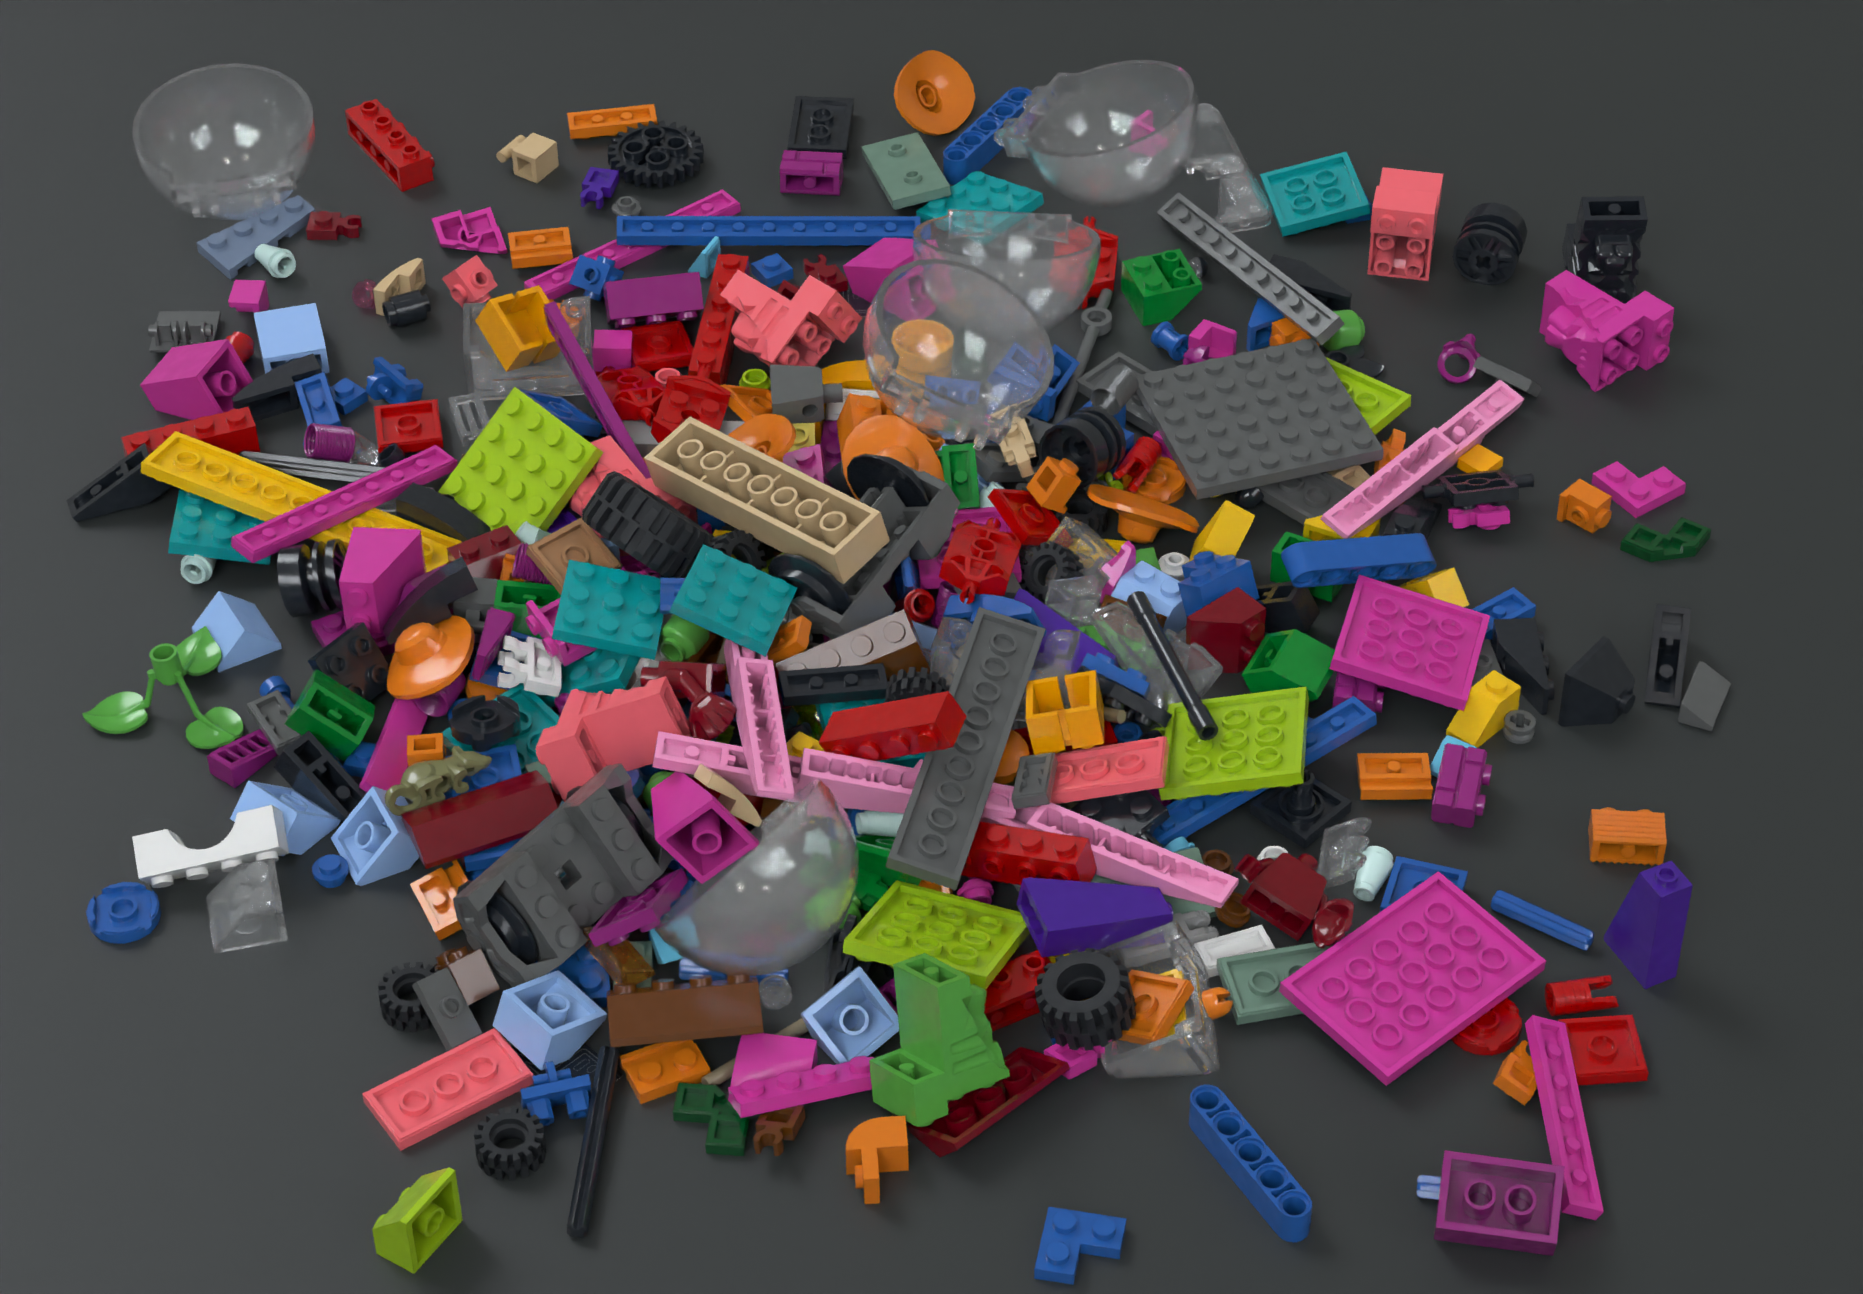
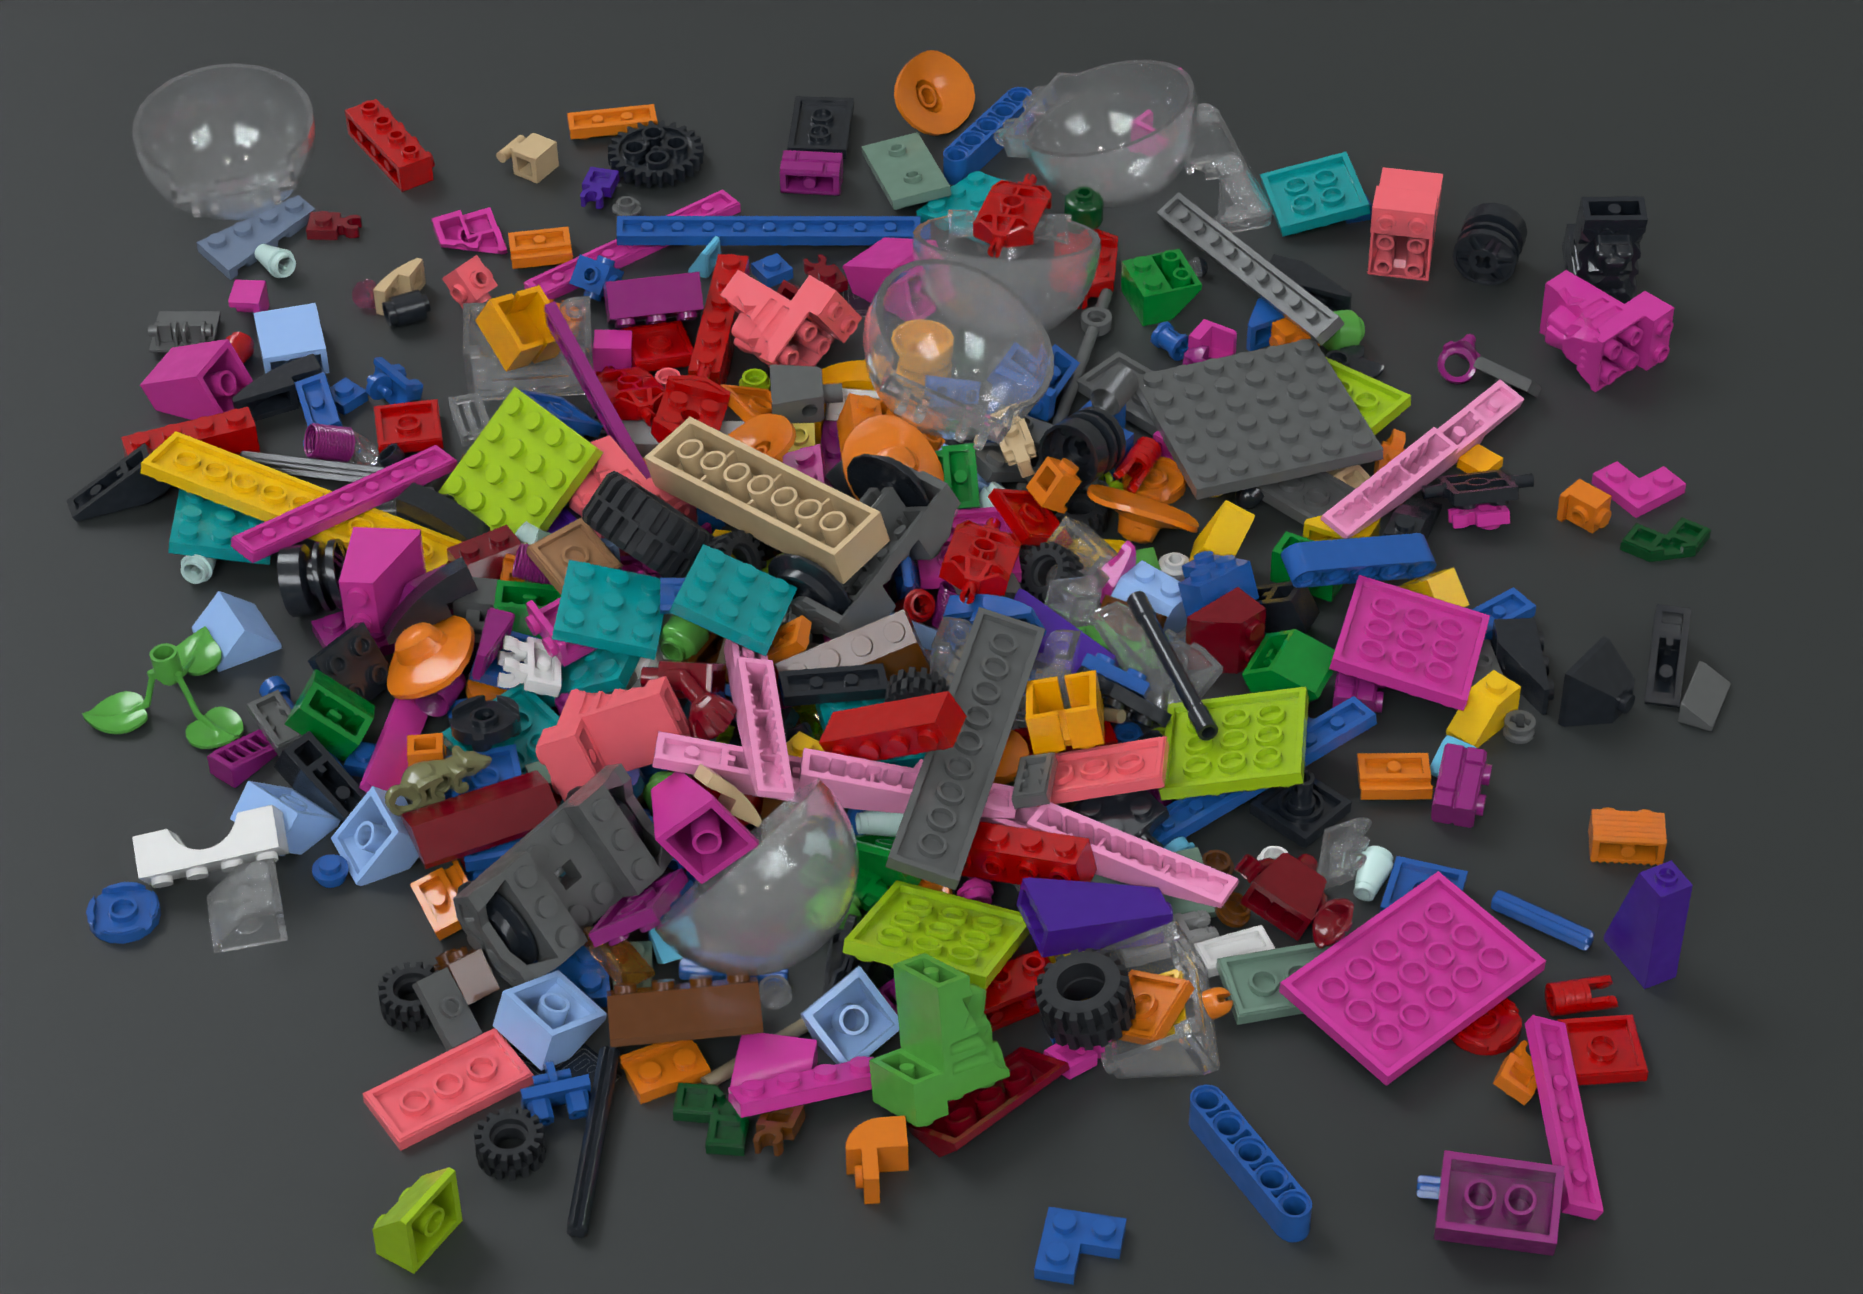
(1011, 214): none -> red plate
(1085, 207): none -> dark green head

